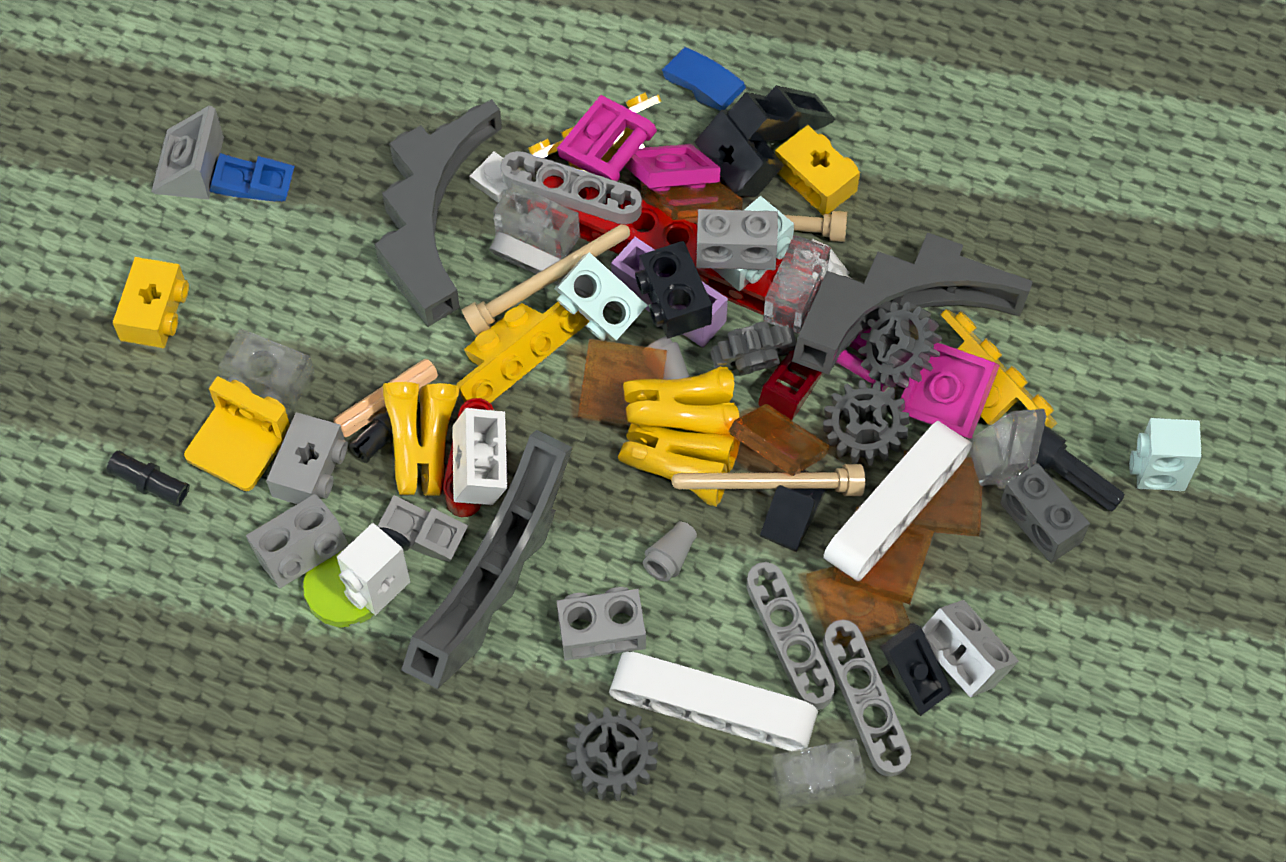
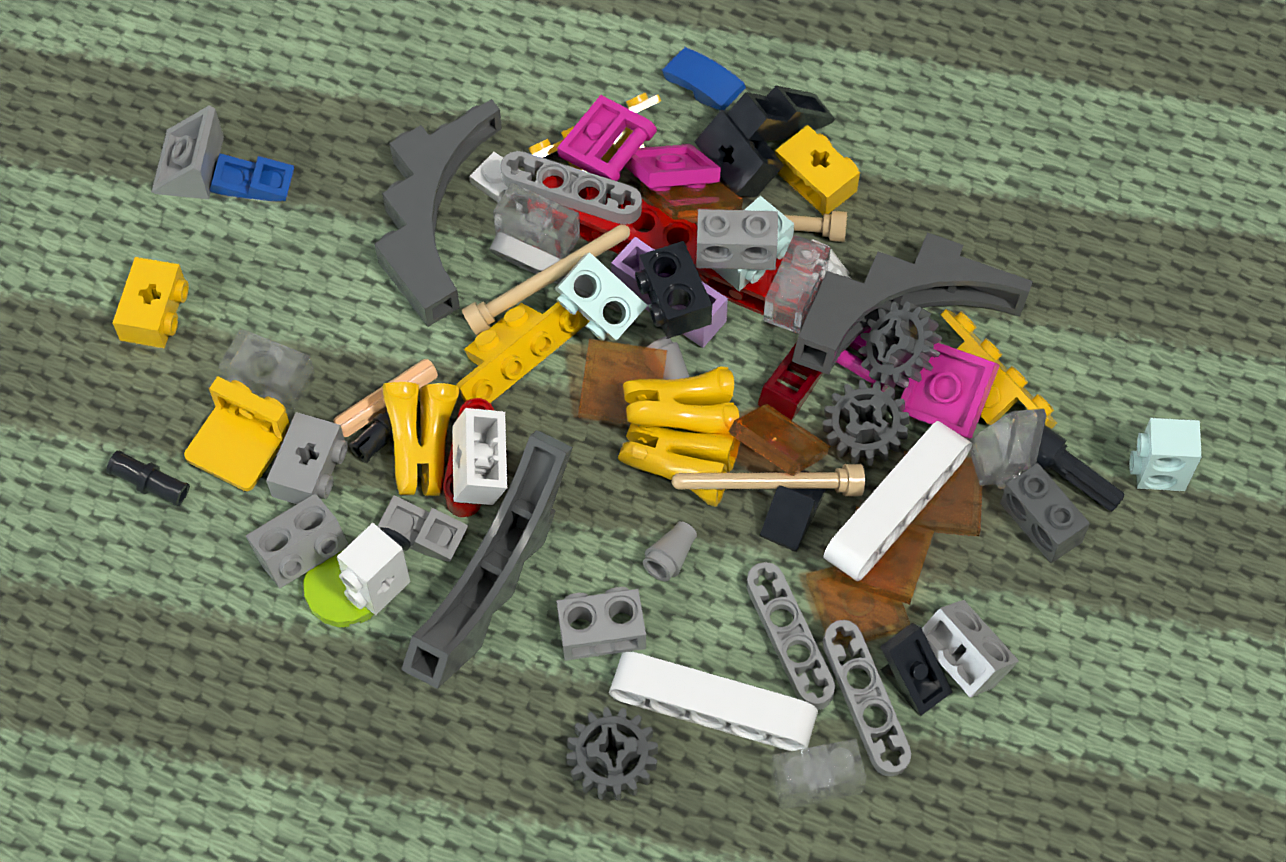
(754, 347): dark grey gear -> none

